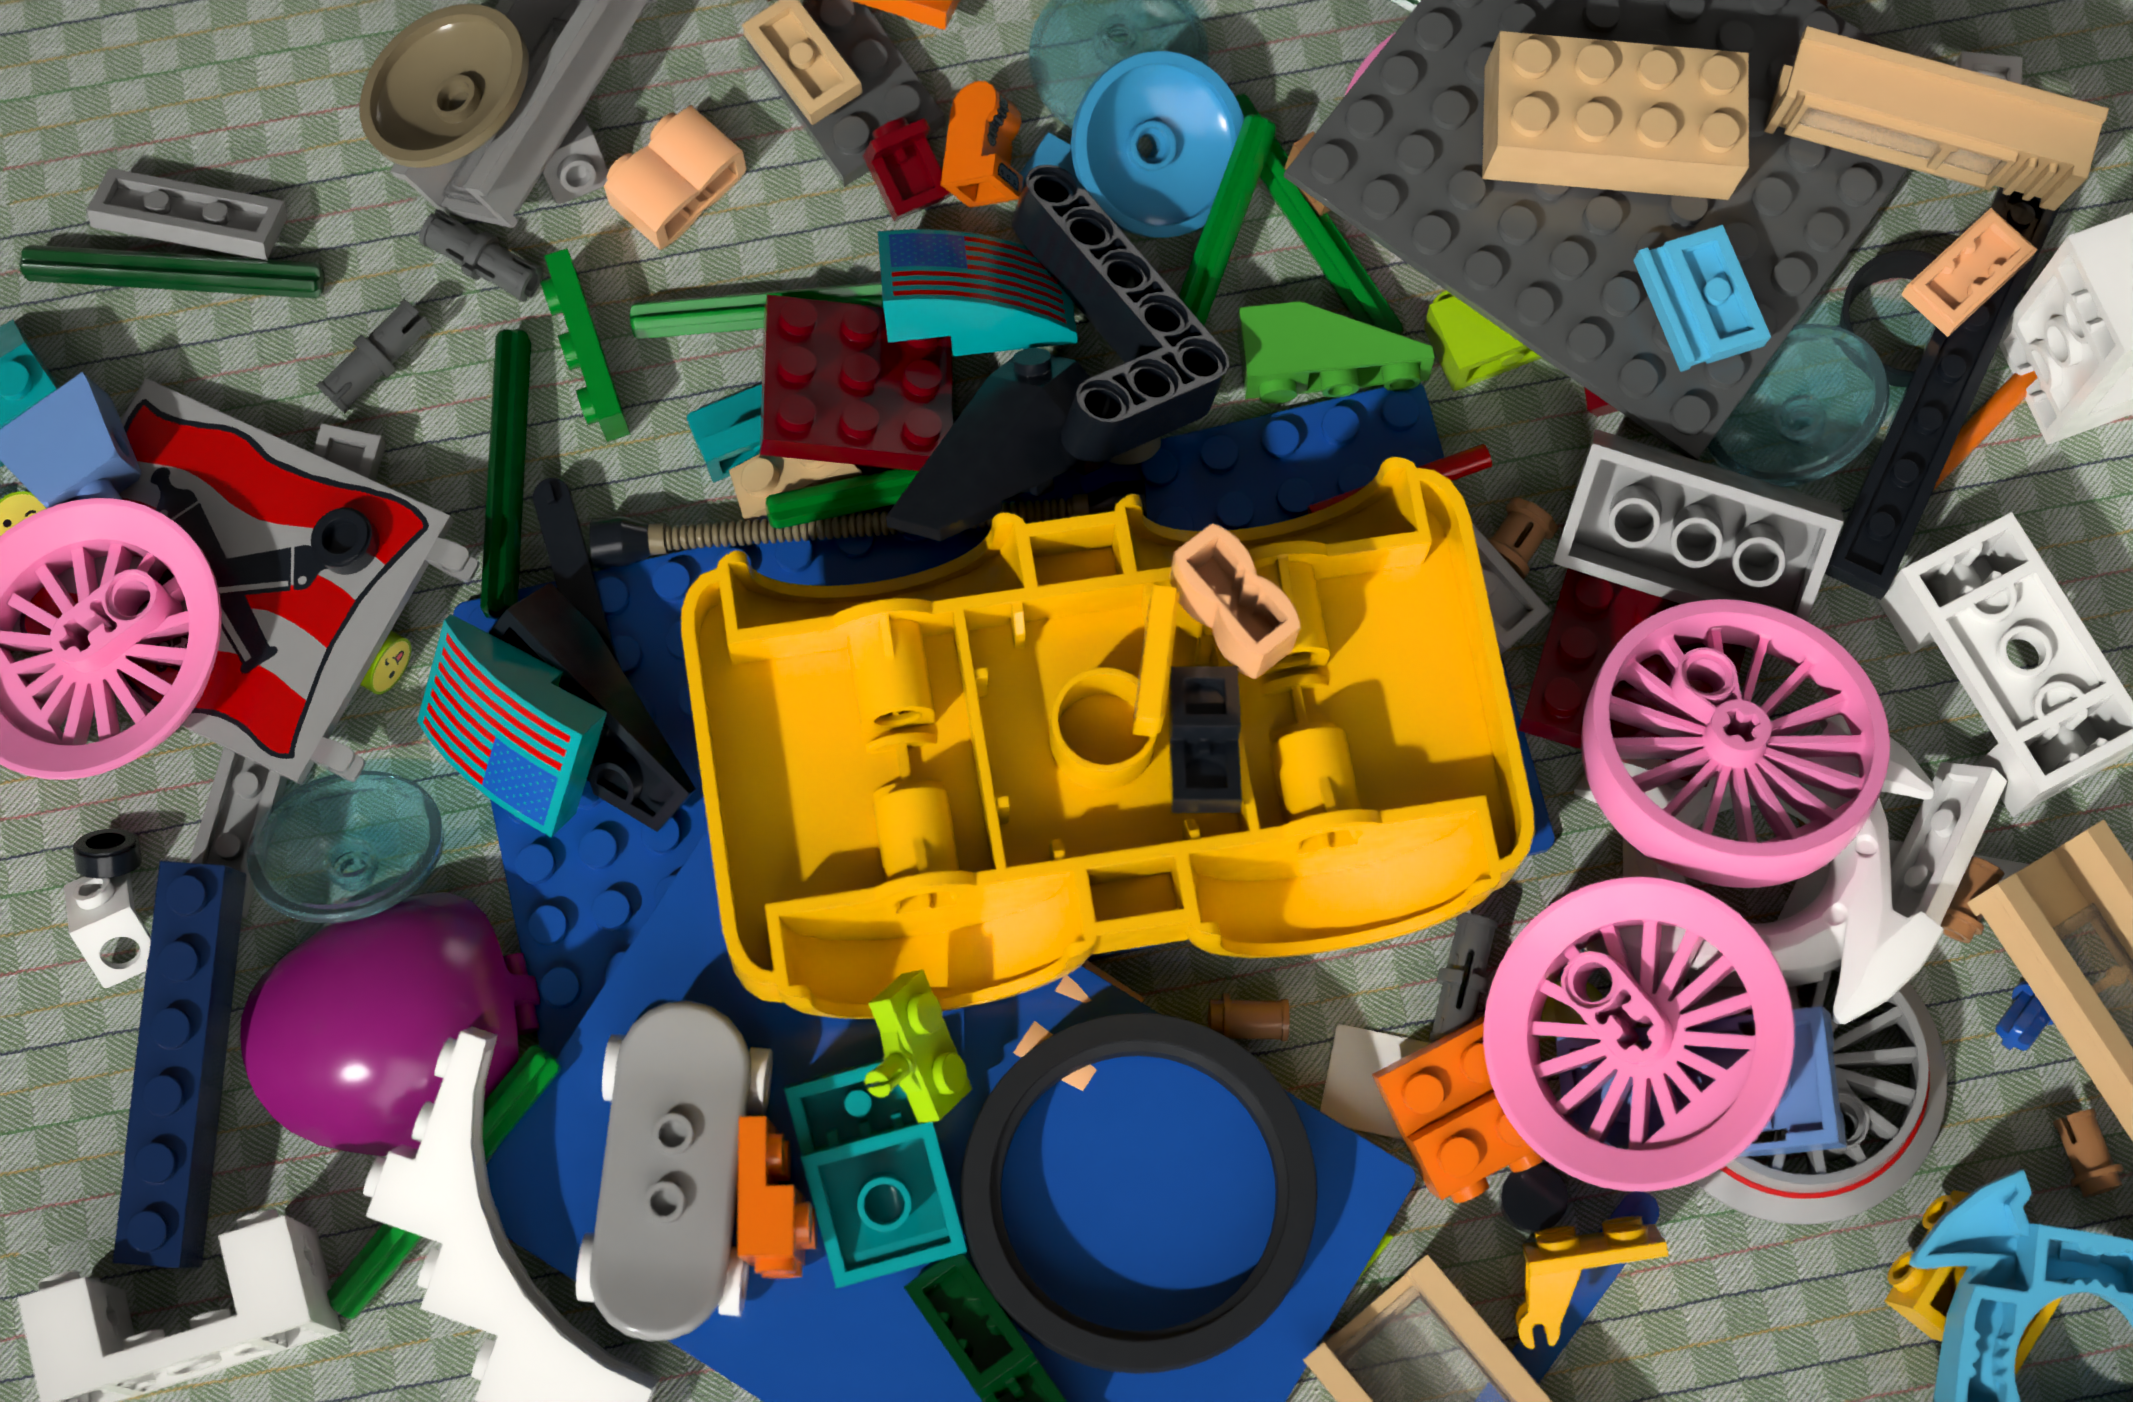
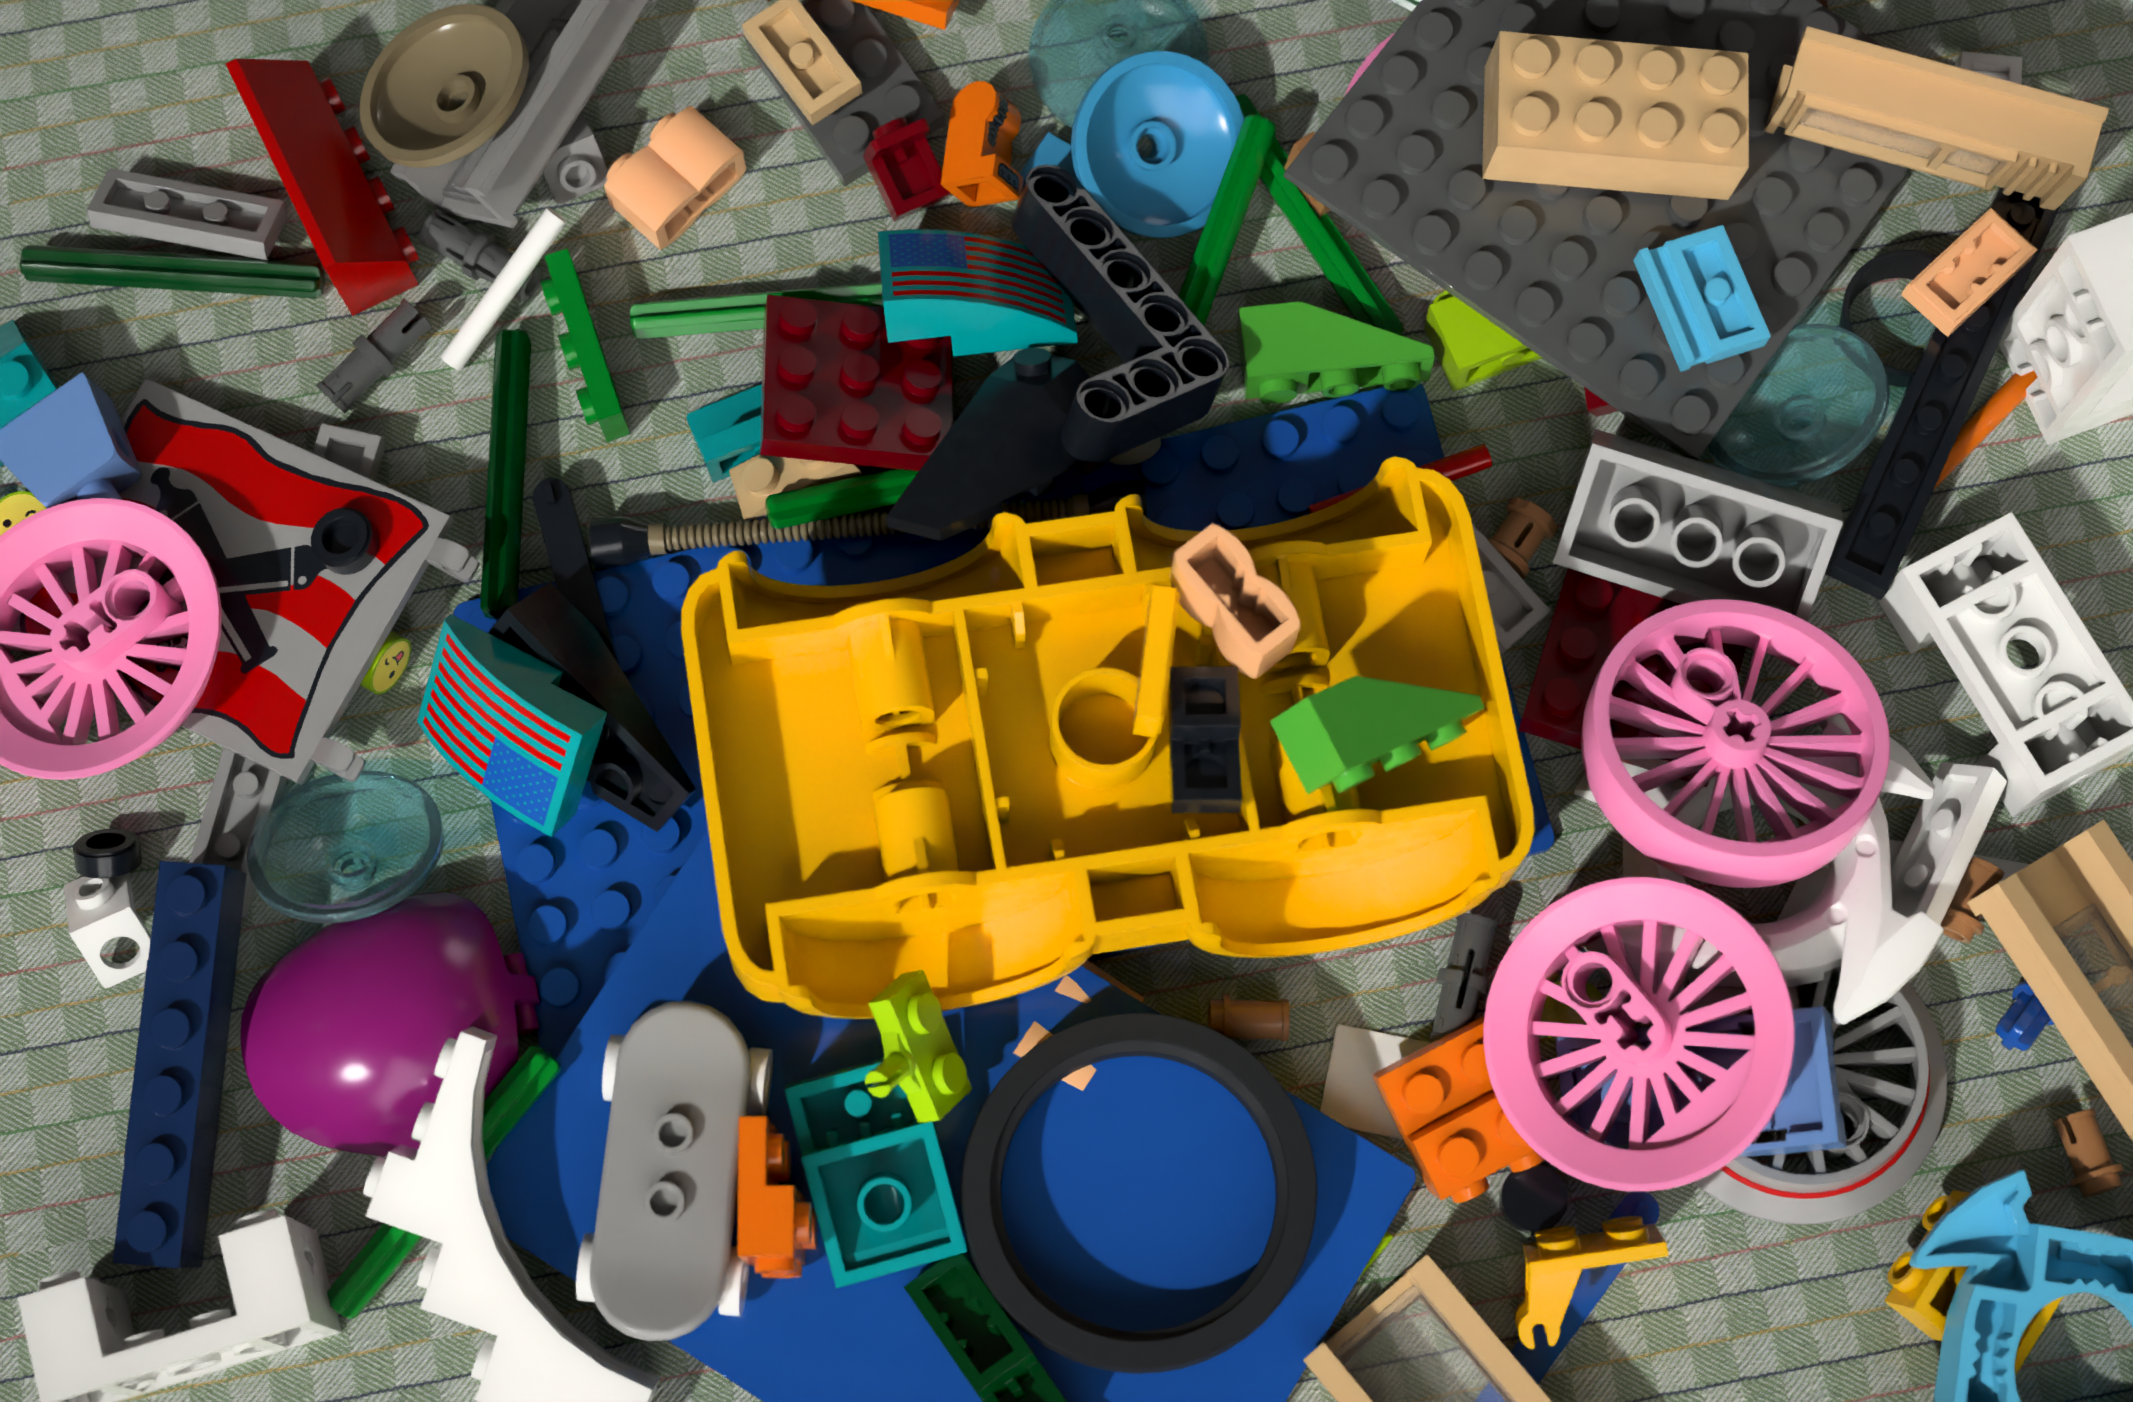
(326, 180): none -> red slope
(503, 289): none -> white bar
(1367, 721): none -> bright green slope

